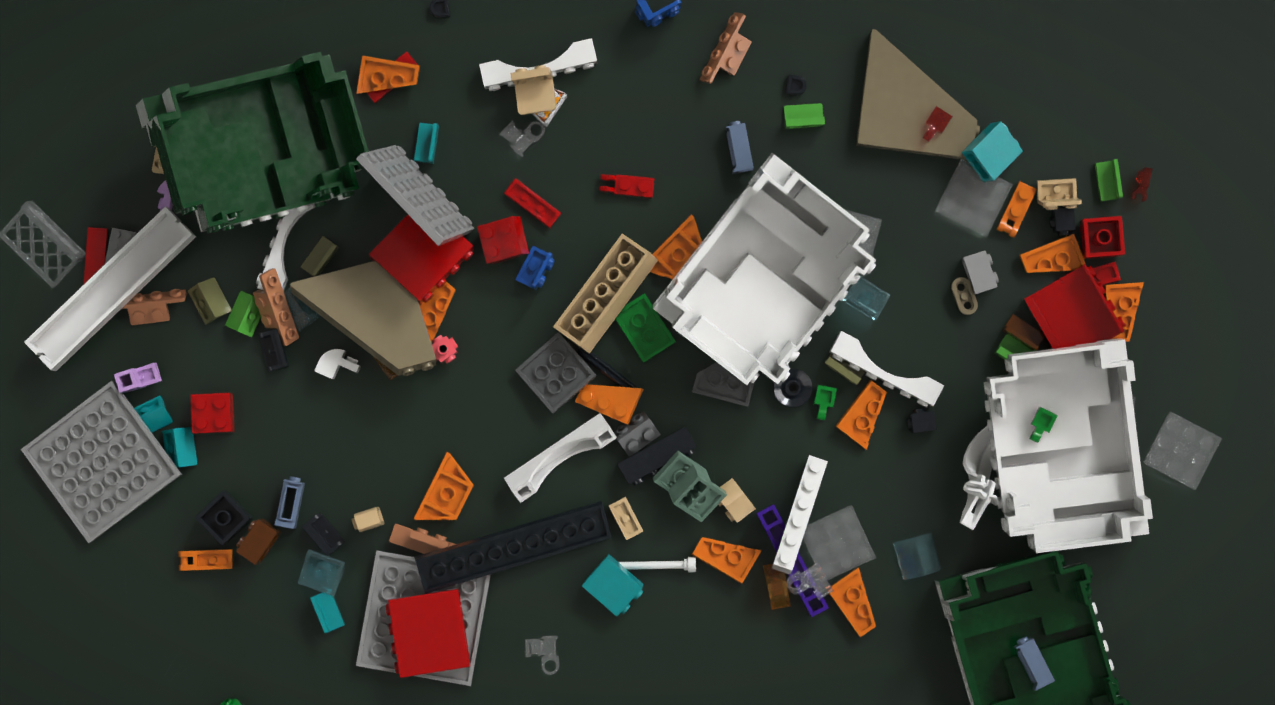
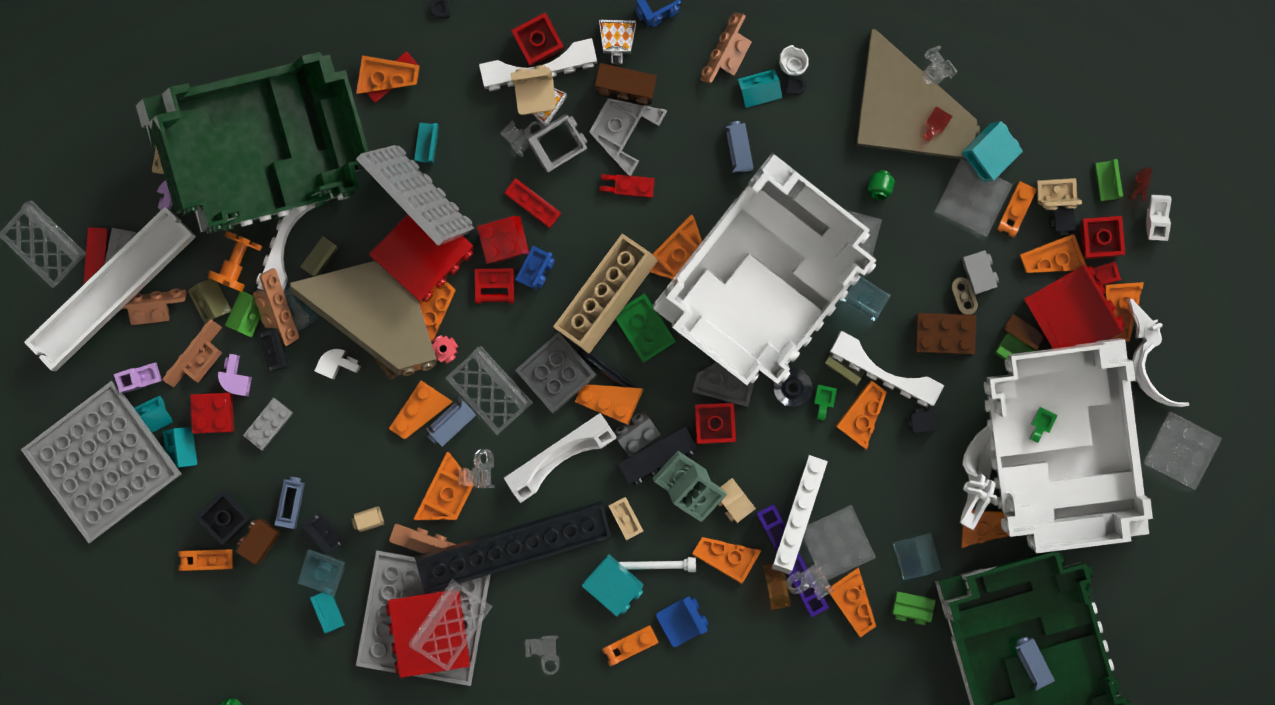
(197, 357): none -> nougat bracket
(230, 269): none -> orange piece
(231, 381): none -> lavender brick
(268, 424): none -> light grey piece
(418, 410): none -> orange wing
(433, 620): none -> clear fence
(450, 422): none -> sand blue window
(480, 476): none -> clear piece
(494, 279): none -> red plate
(501, 378): none -> clear fence
(537, 39): none -> red brick
(539, 151): none -> light grey window
(616, 125): none -> light grey wing
(617, 38): none -> torso
(625, 84): none -> reddish brown brick
(630, 645): none -> orange plate
(682, 621): none -> blue bracket
(715, 423): none -> red brick
(760, 88): none -> teal panel
(793, 61): none -> white hair
(804, 116): bright green panel -> none
(881, 185): none -> green head
(913, 607): none -> bright green brick
(937, 68): none -> clear piece
(945, 334): none -> reddish brown brick
(986, 529): none -> orange wing
(1151, 337): none -> white piece
(1157, 218): none -> white brick

